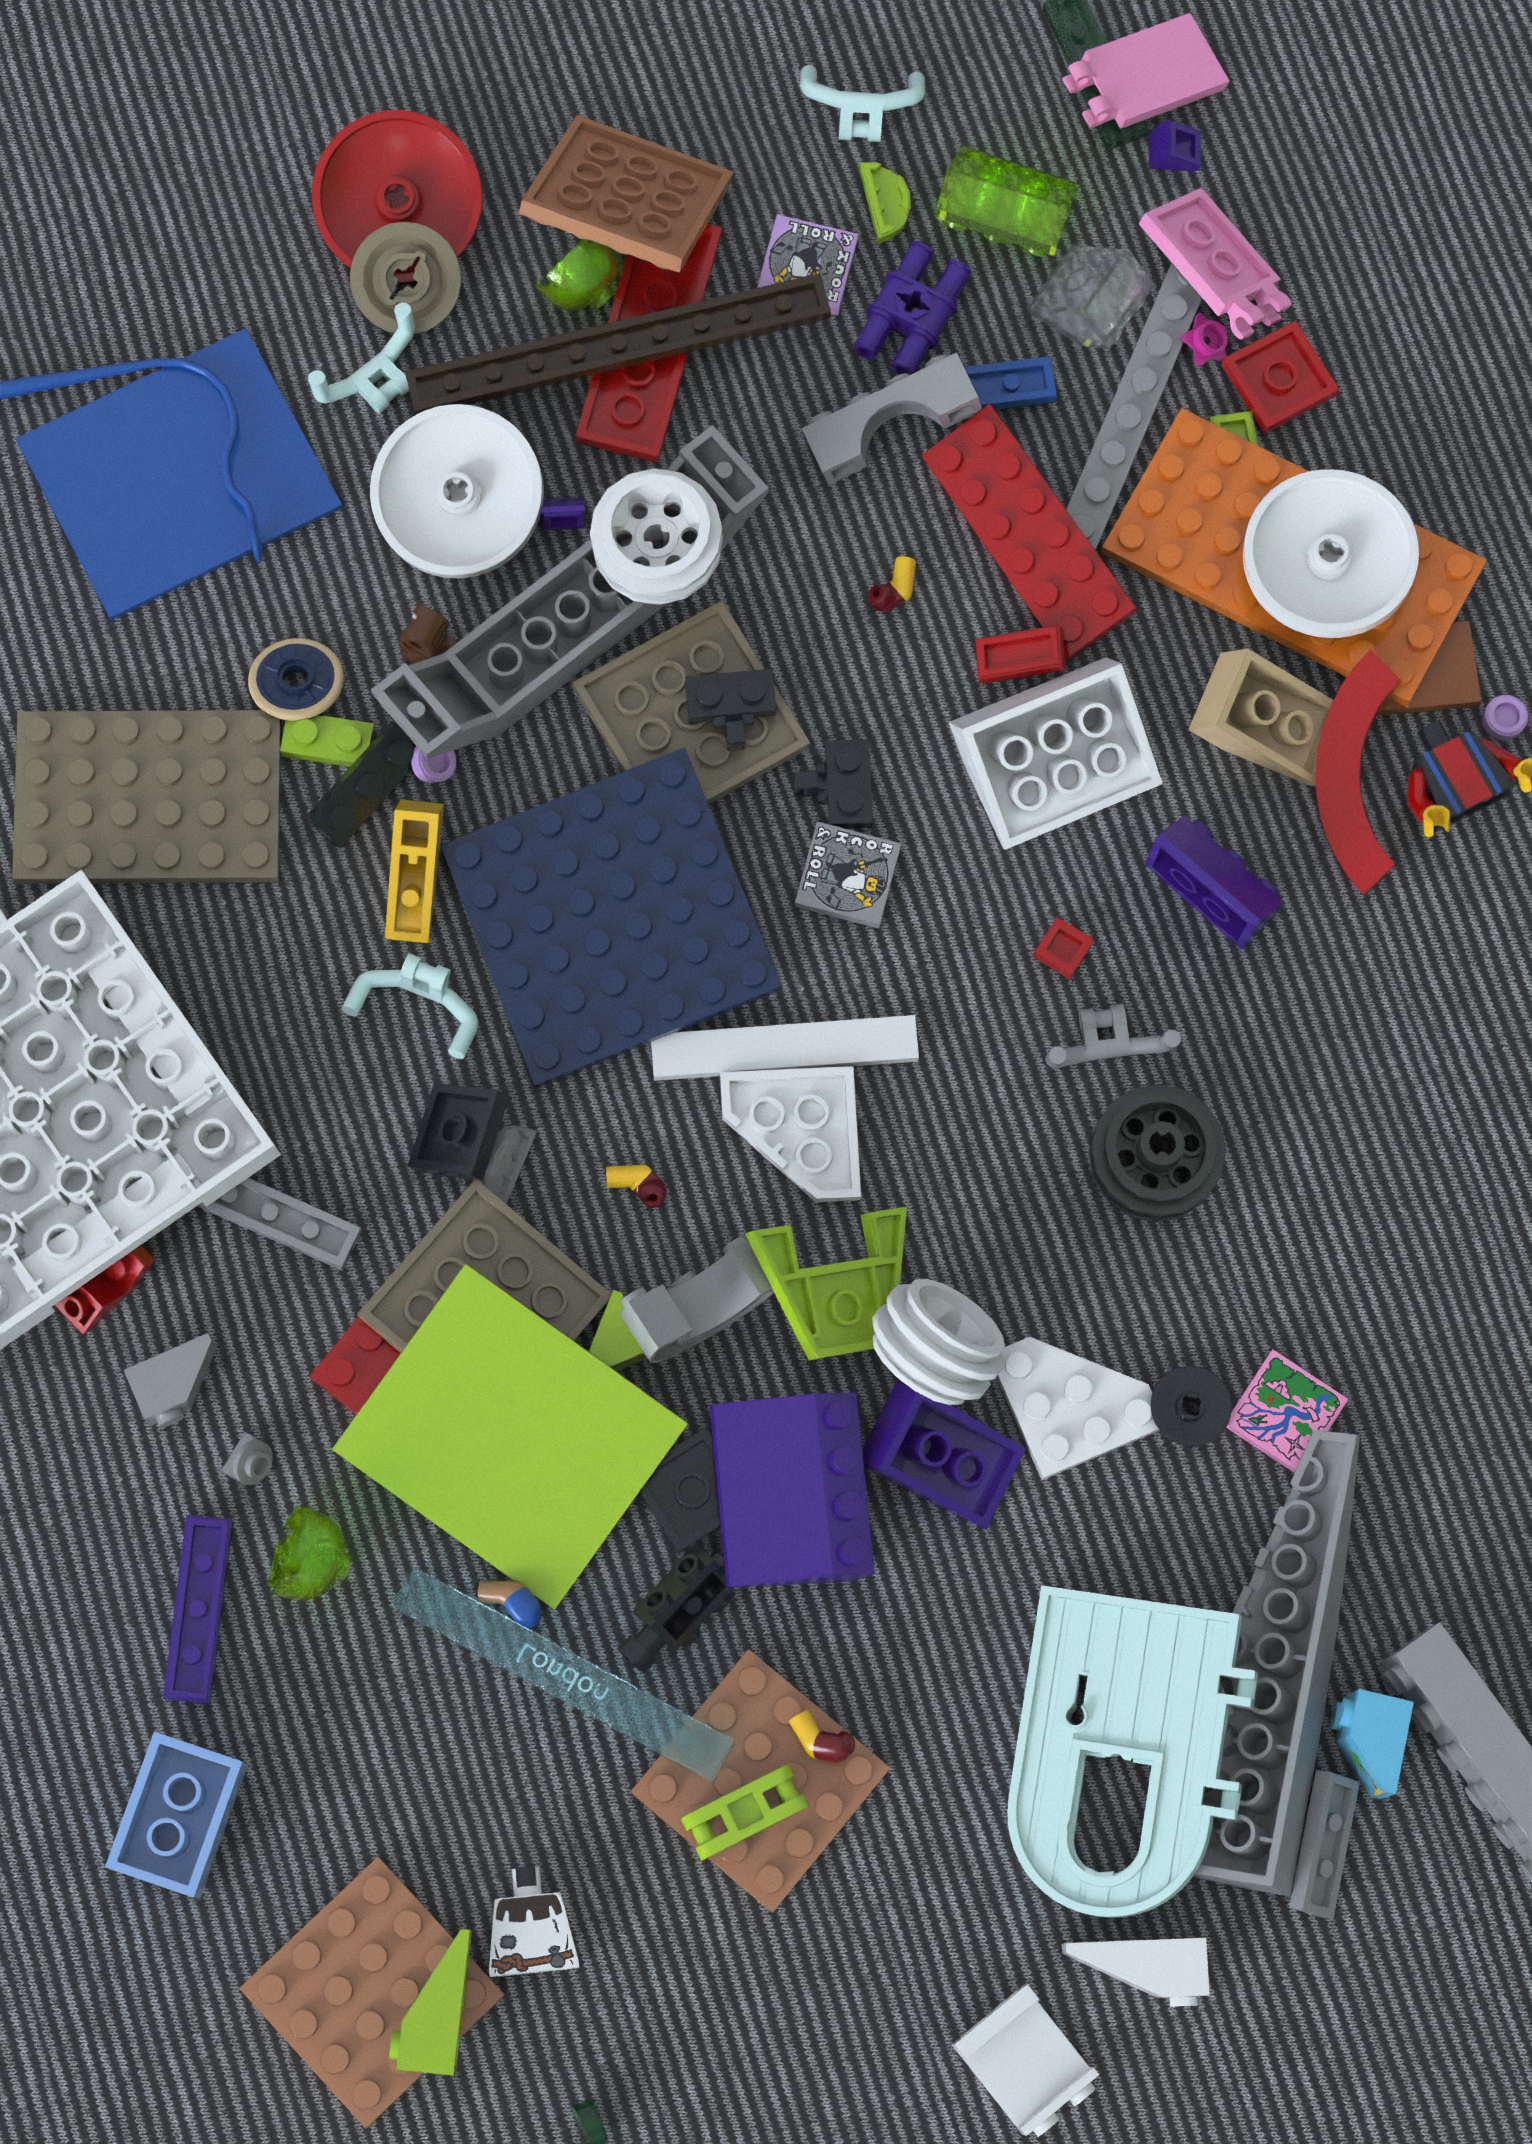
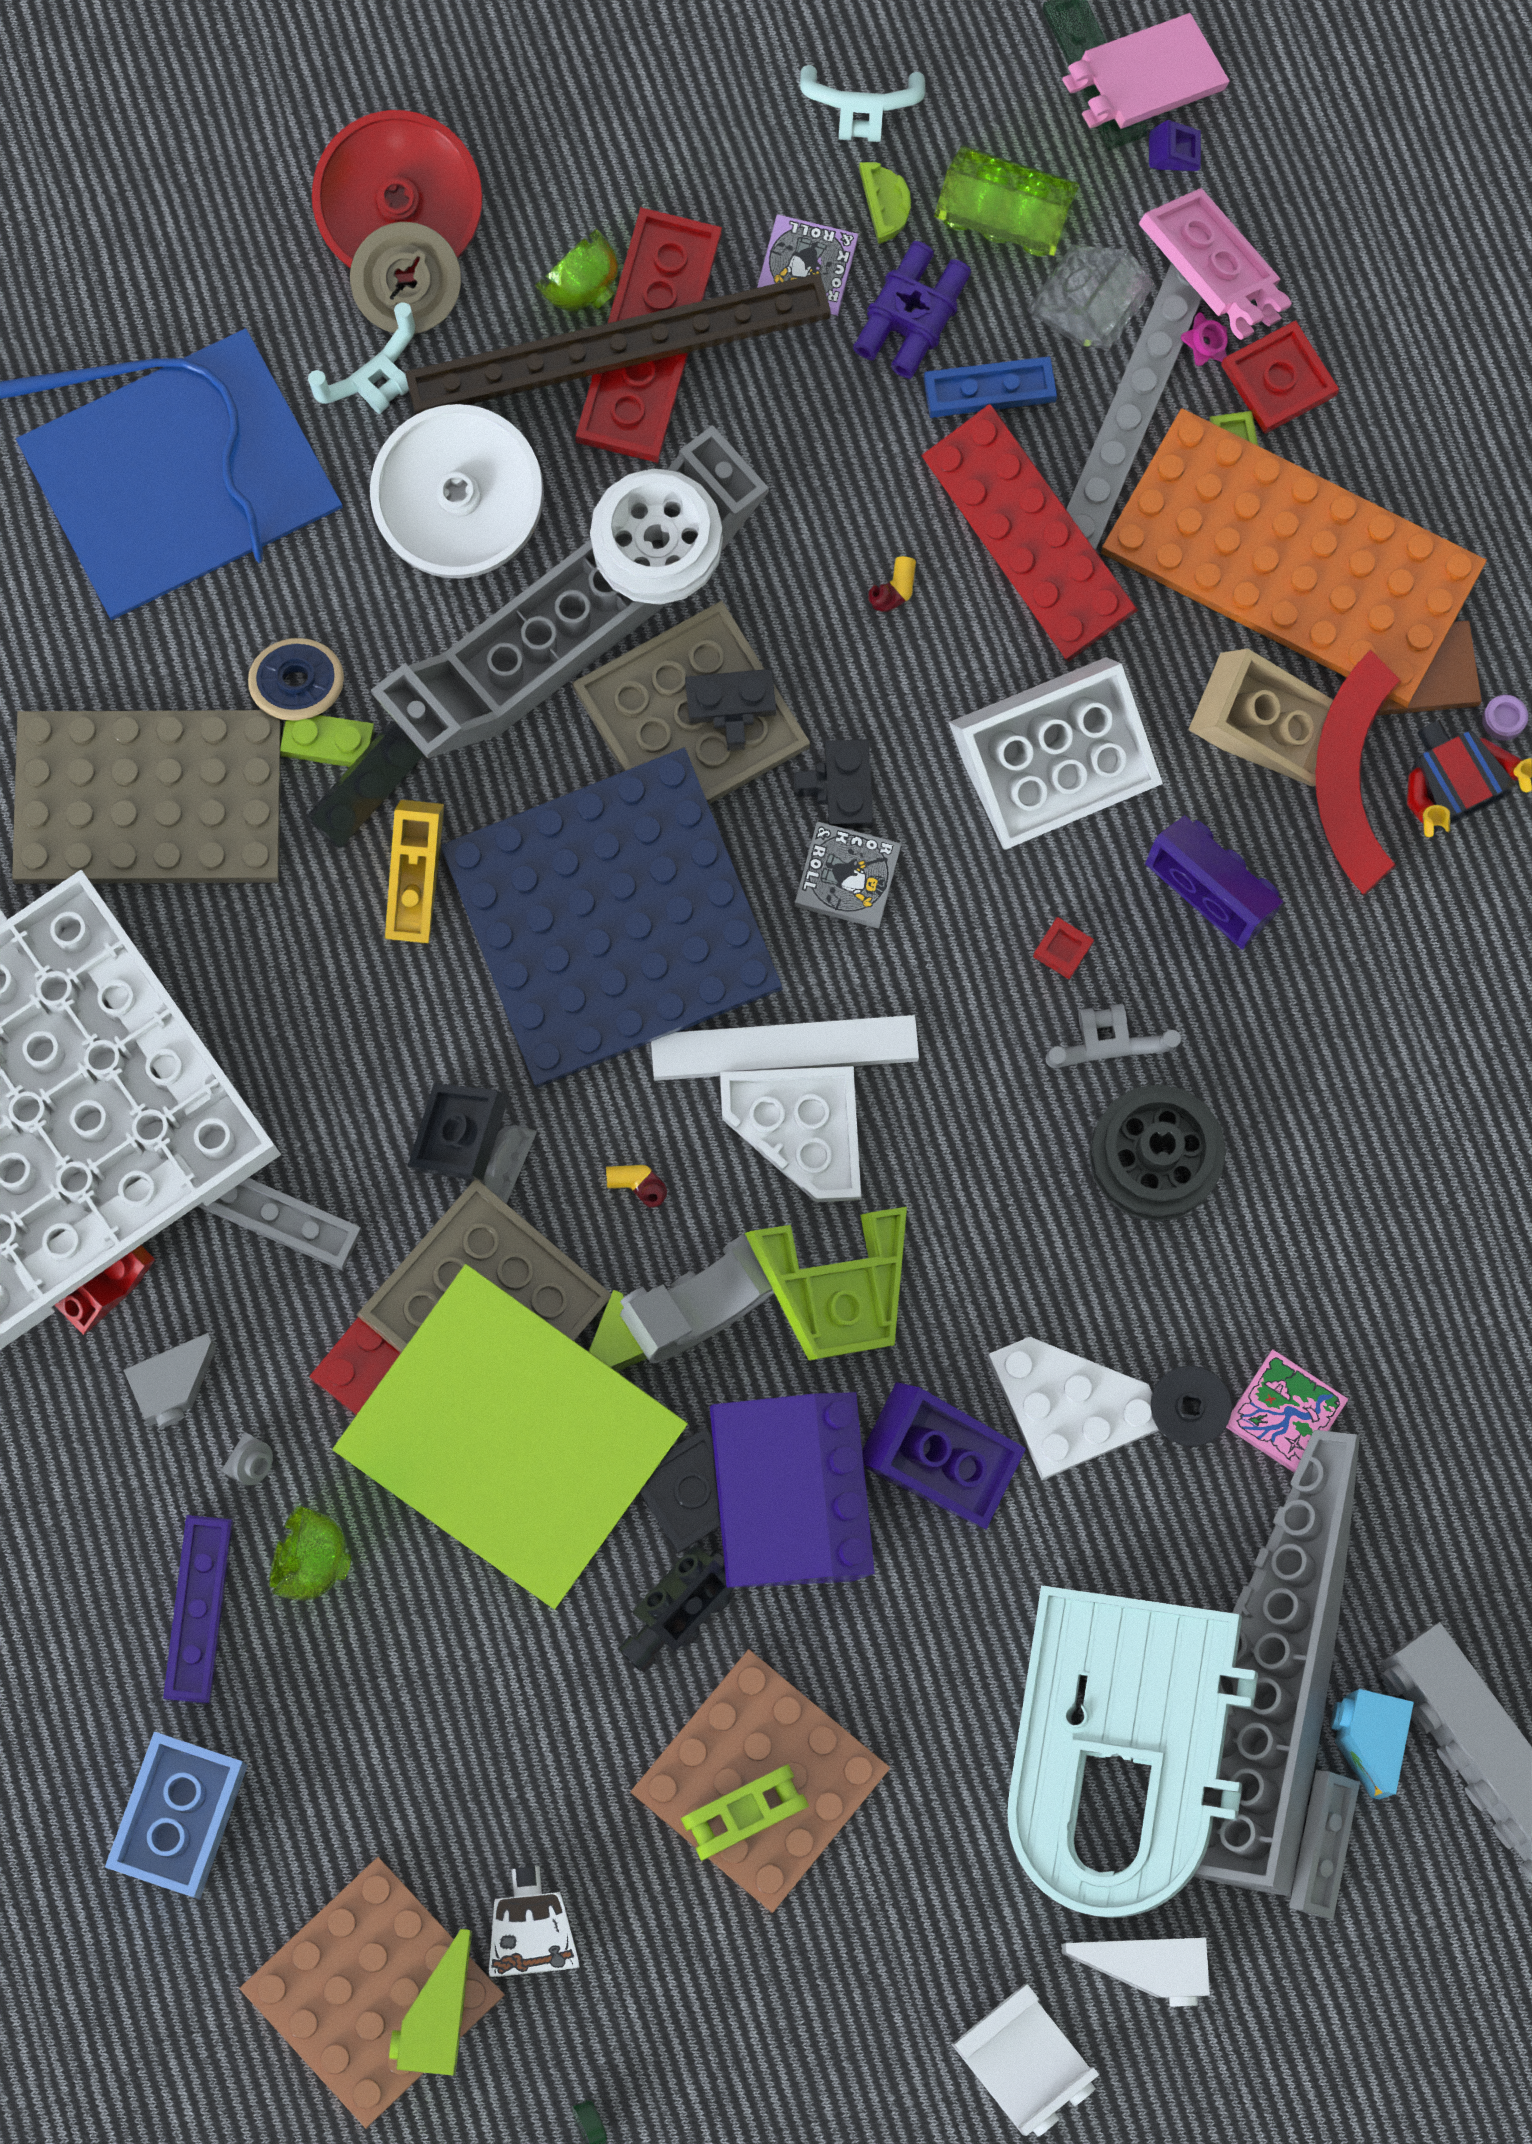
(425, 636): reddish brown leg -> none
(426, 982): light aqua piece -> none
(435, 768): lavender tile -> none
(515, 1599): arm -> none
(563, 513): dark purple slope -> none
(563, 1674): clear light blue tile -> none
(626, 193): nougat plate -> none
(821, 1744): arm -> none
(937, 391): light grey arch -> none
(938, 1341): white wheel -> none
(1020, 654): red tile -> none
(1330, 553): white dish -> none

